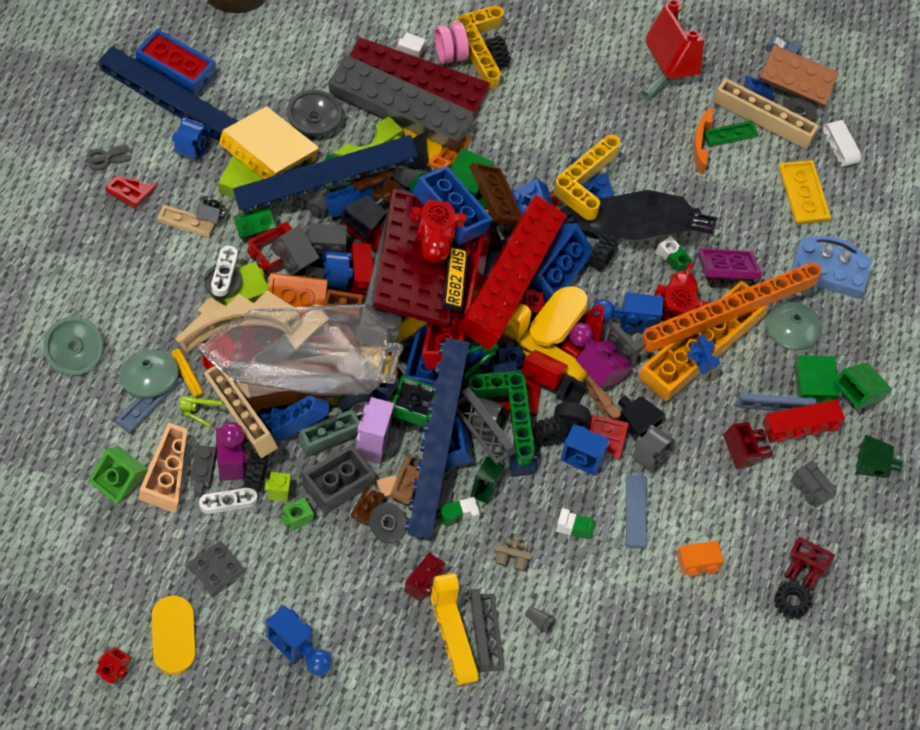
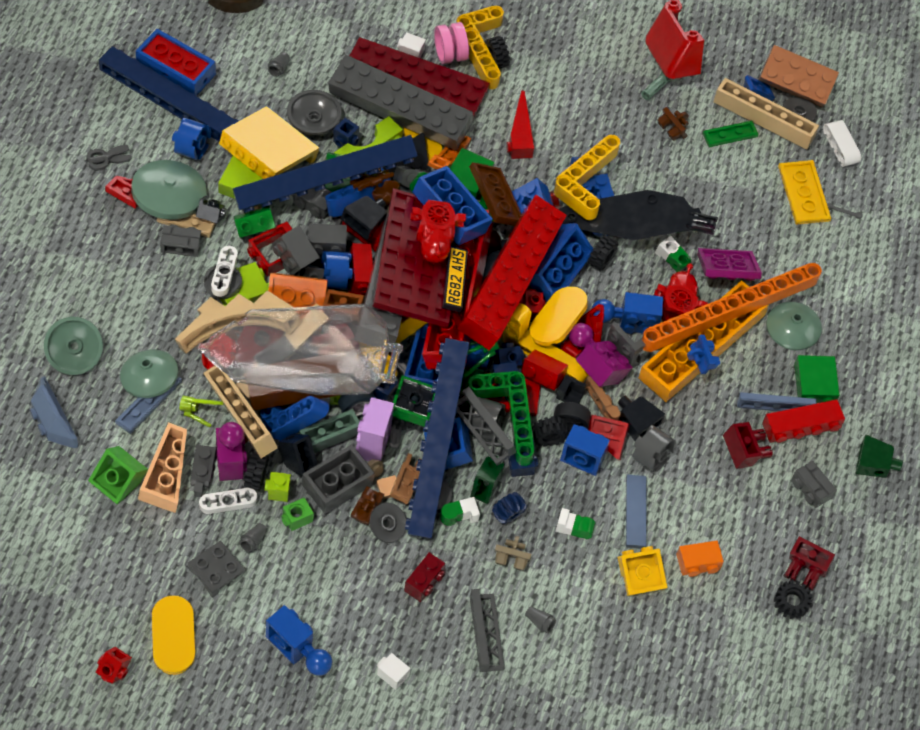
(51, 416): none -> sand blue wedge
(168, 189): none -> sand green dish
(180, 240): none -> dark grey brick
(187, 373): yellow axle -> none
(252, 538): none -> dark grey cone
(278, 64): none -> dark grey cone
(297, 453): none -> black torso
(346, 133): none -> dark blue brick
(376, 466): none -> dark tan plate
(393, 671): none -> white brick
(444, 598): yellow beam -> none
(509, 508): none -> dark blue gear
(521, 138): none -> red slope
(642, 570): none -> yellow plate
(678, 129): none -> reddish brown hips
(700, 155): orange slope -> none
(785, 44): sand blue leg -> none
(841, 269): medium blue piece -> none
(858, 215): none -> dark grey hinge
(862, 385): green brick -> none

